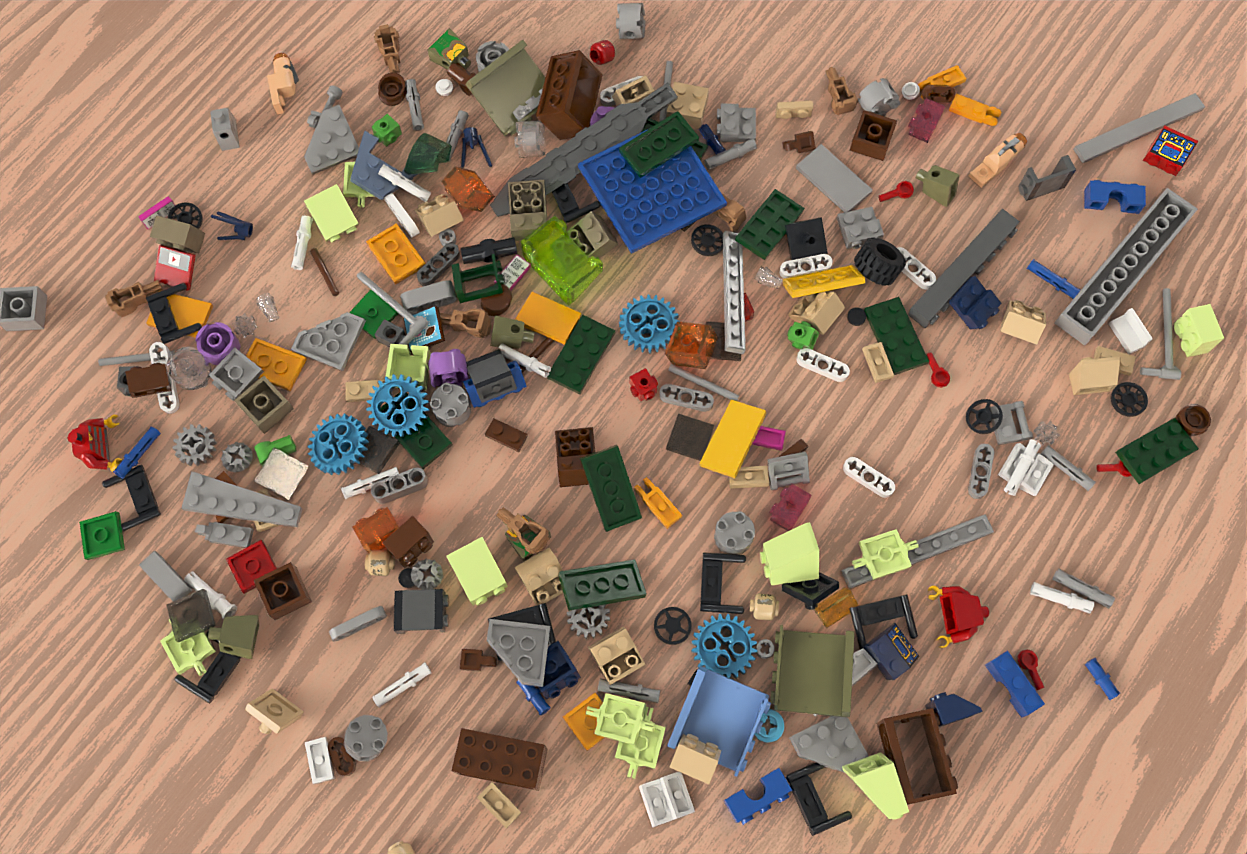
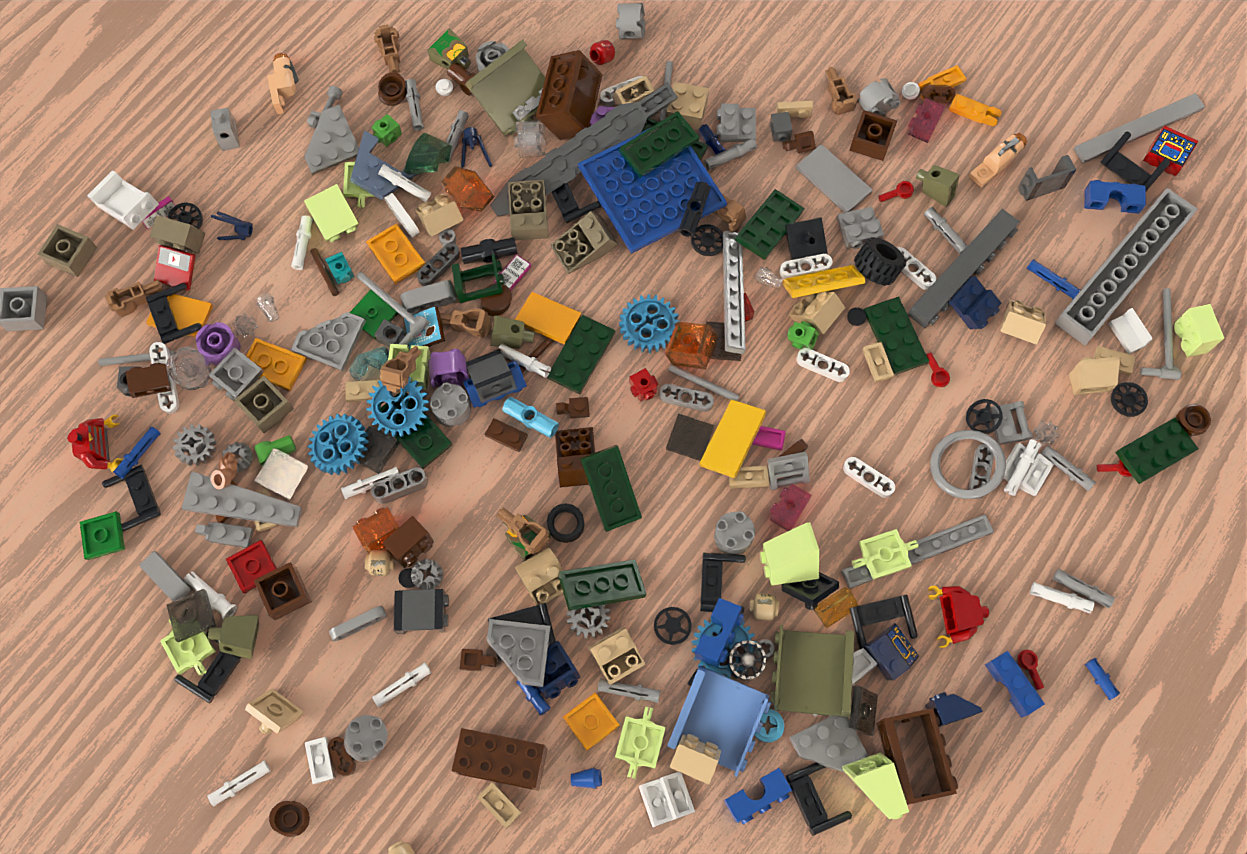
(67, 250): none -> dark tan brick
(122, 200): none -> white panel
(217, 796): none -> white pin
(226, 473): none -> nougat arm
(289, 818): none -> reddish brown piece
(340, 268): none -> teal brick
(374, 358): none -> clear light blue slope
(396, 371): none -> medium nougat piece
(477, 571): yellowish green slope -> none
(521, 411): none -> medium azure piece
(560, 260): clear neon green windscreen -> none
(565, 538): none -> black tyre
(577, 407): none -> reddish brown plate
(587, 778): none -> blue cone
(620, 719): yellowish green plate -> none
(659, 504): light orange hinge -> none
(697, 200): none -> black piece
(713, 649): none -> blue arch
(747, 659): none -> black wheel
(781, 126): none -> dark grey brick
(863, 711): none -> clear smoke tile
(943, 227): none -> light grey pin
(973, 493): none -> light grey wedge
(1128, 169): none -> black plate

